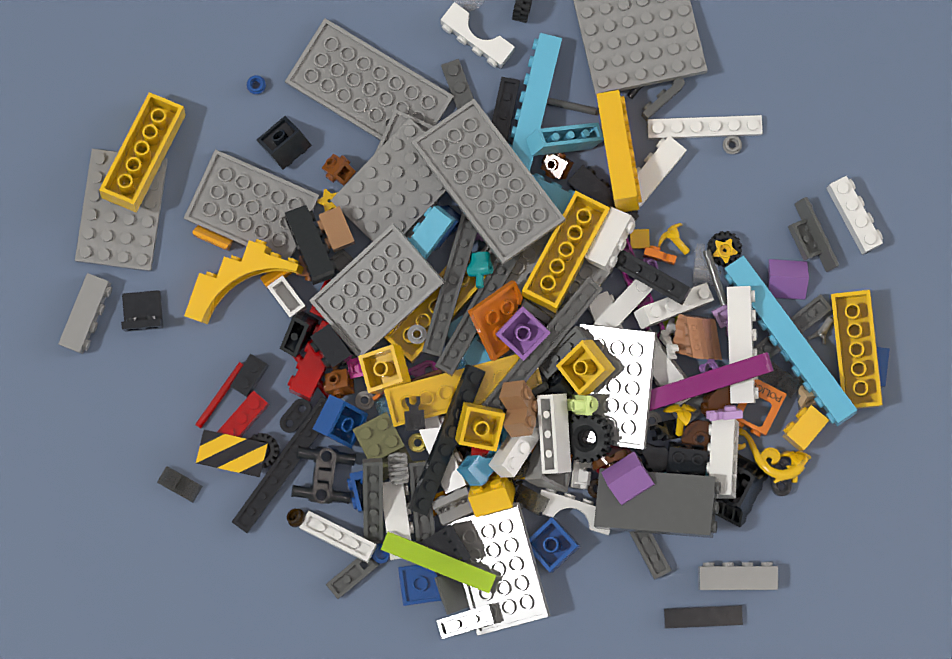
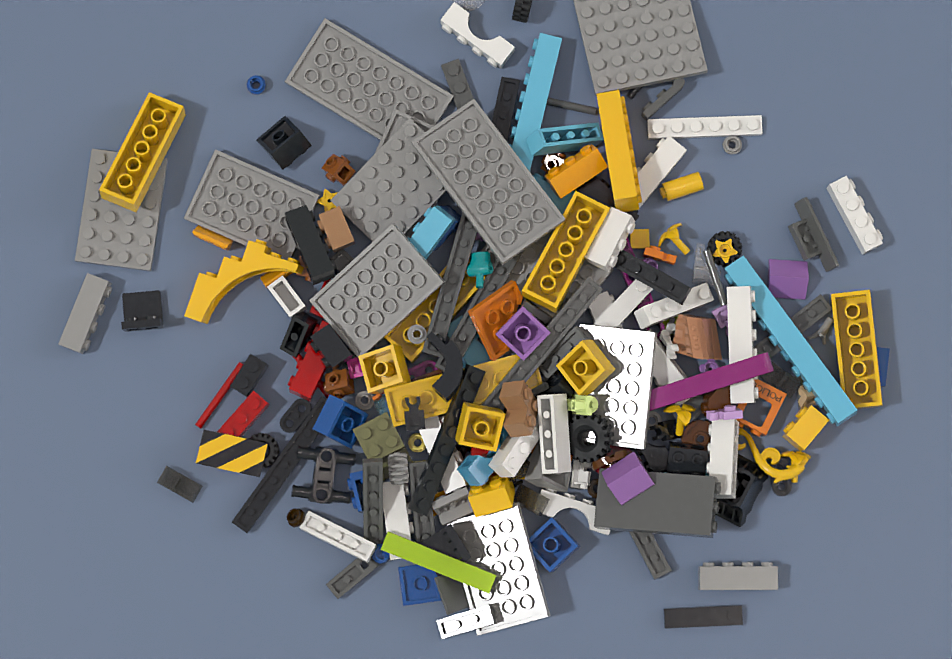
(452, 377): none -> black arch
(575, 170): none -> light orange brick
(681, 186): none -> yellow brick

